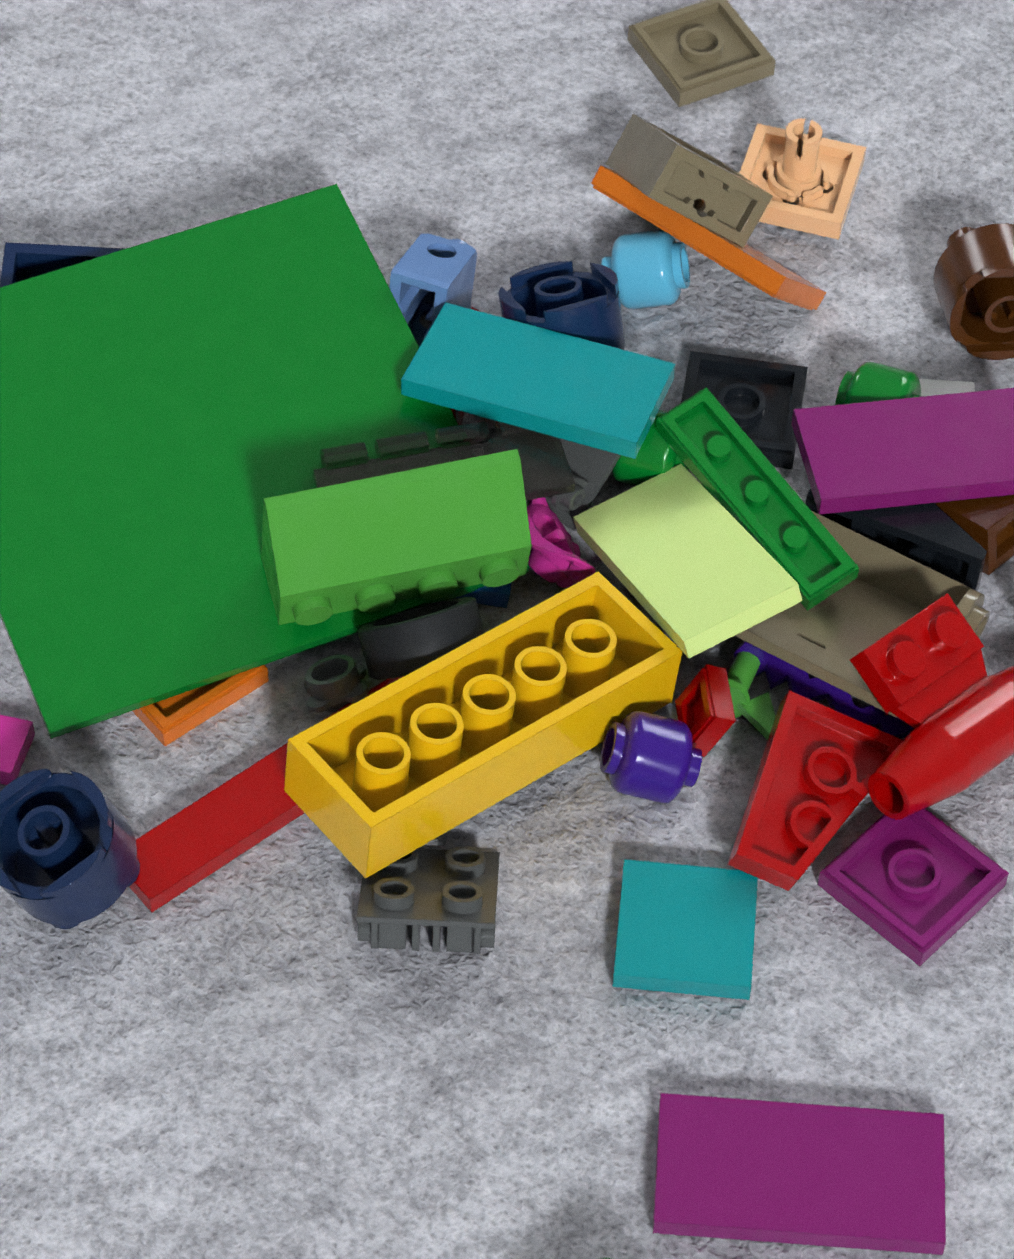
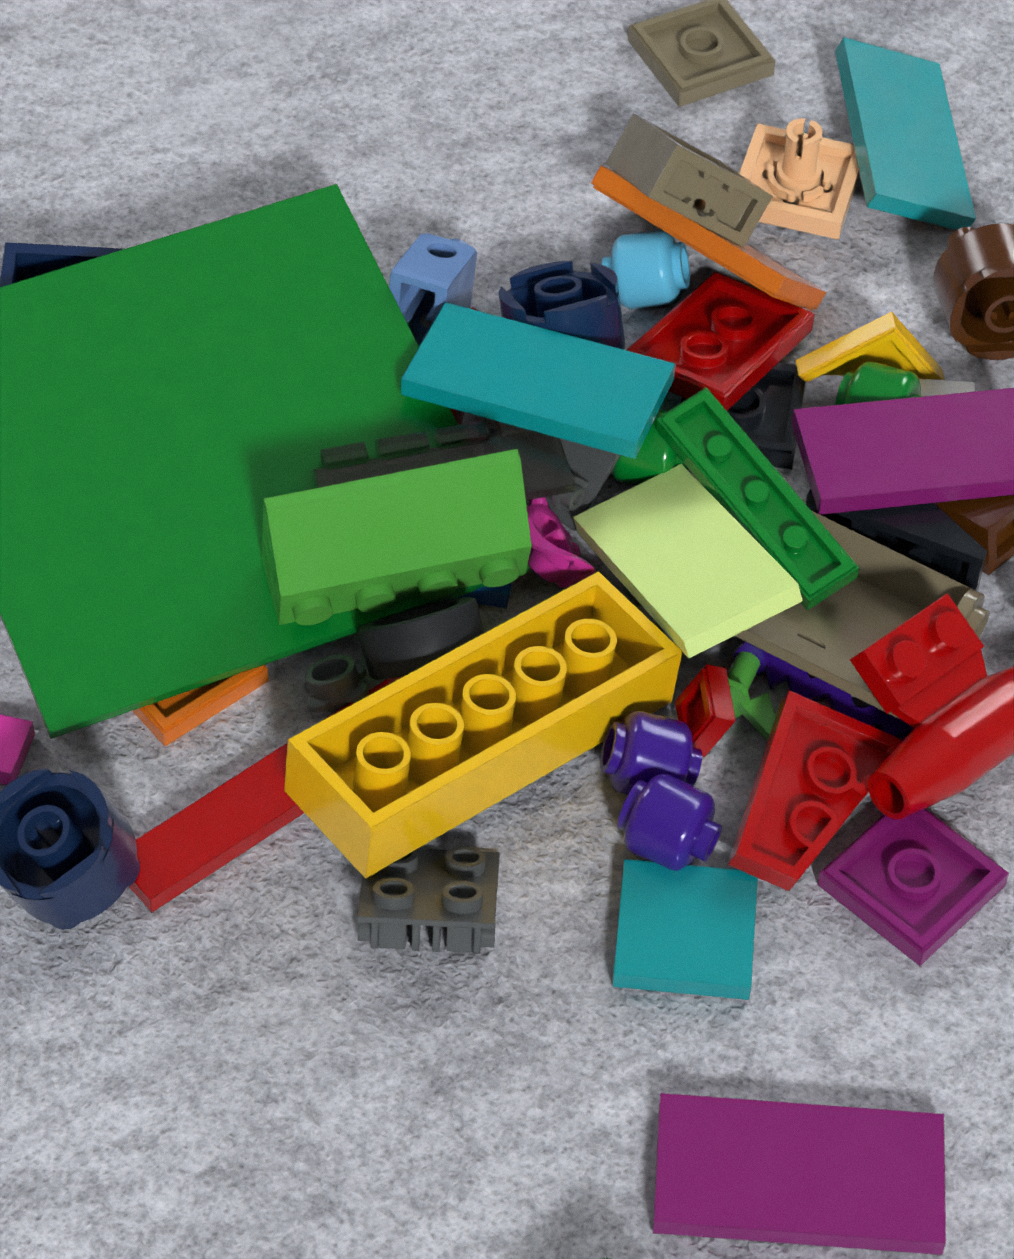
(669, 822): none -> dark purple head
(724, 338): none -> red tile
(878, 341): none -> yellow tile
(904, 135): none -> teal tile

